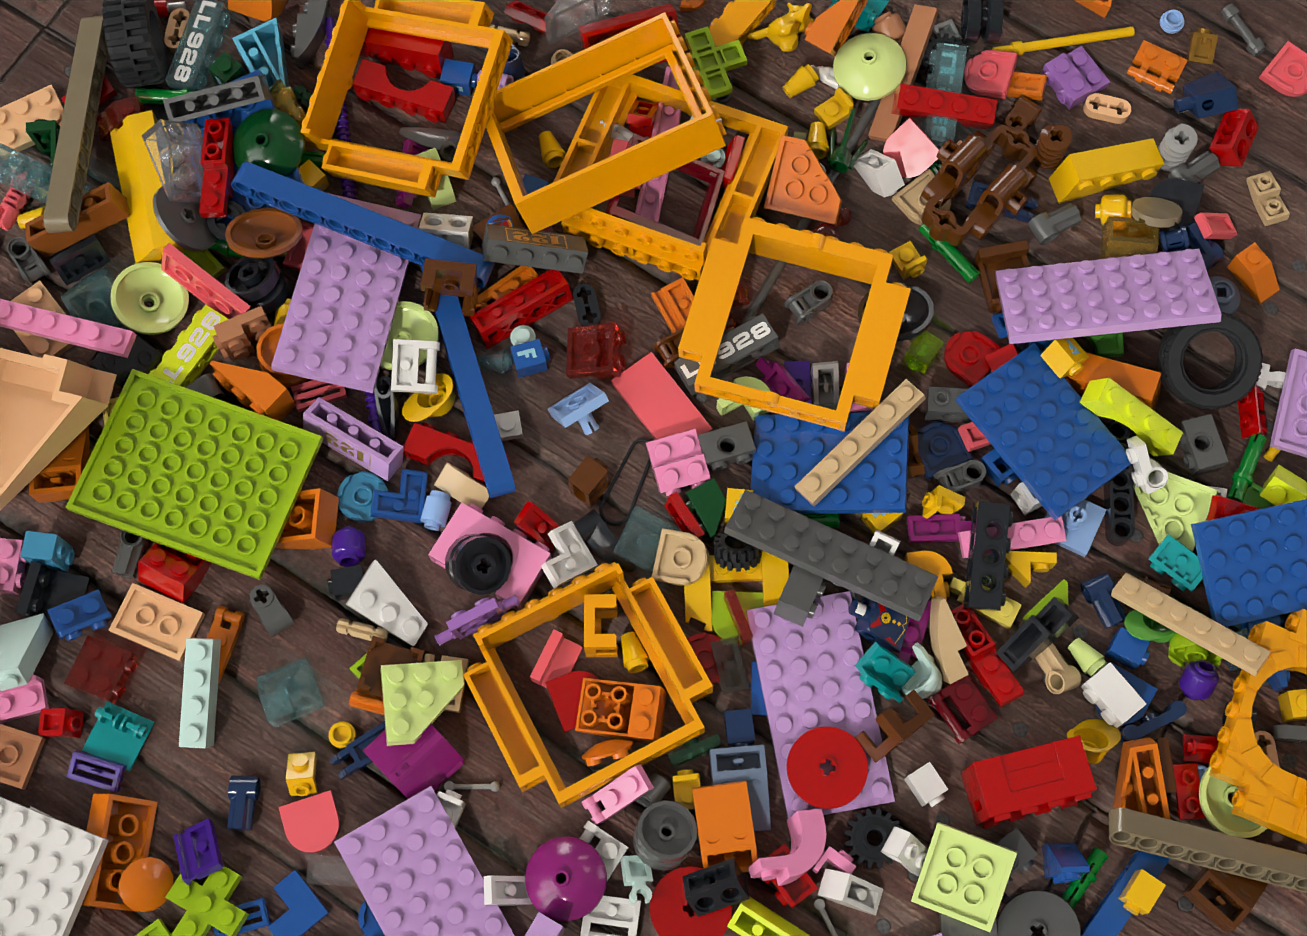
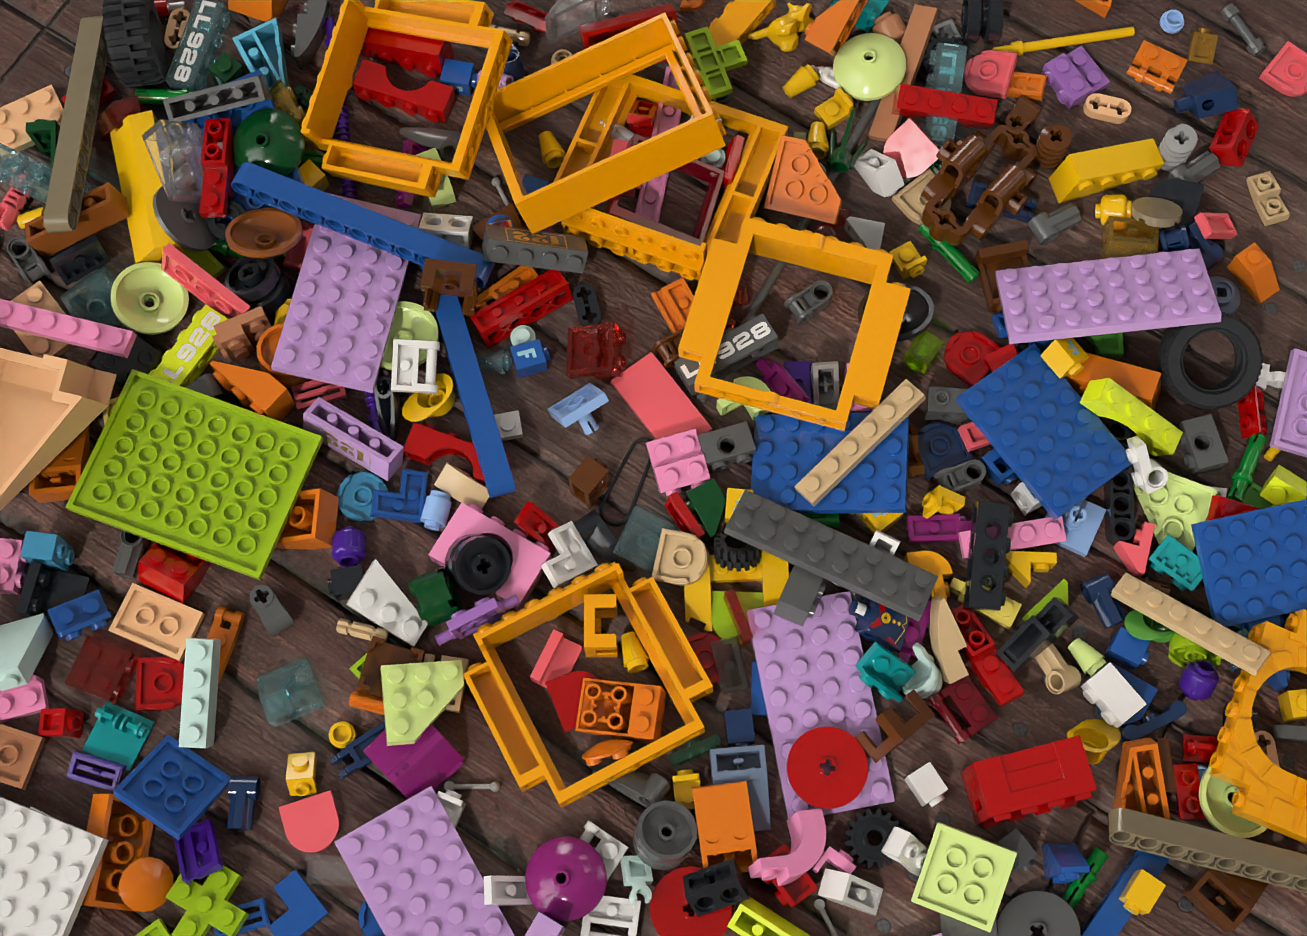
(158, 683): none -> red tile
(172, 787): none -> blue plate
(436, 596): none -> dark green brick
(618, 794): bright pink plate -> none
(865, 232): none -> light grey slope
(1136, 556): none -> coral slope

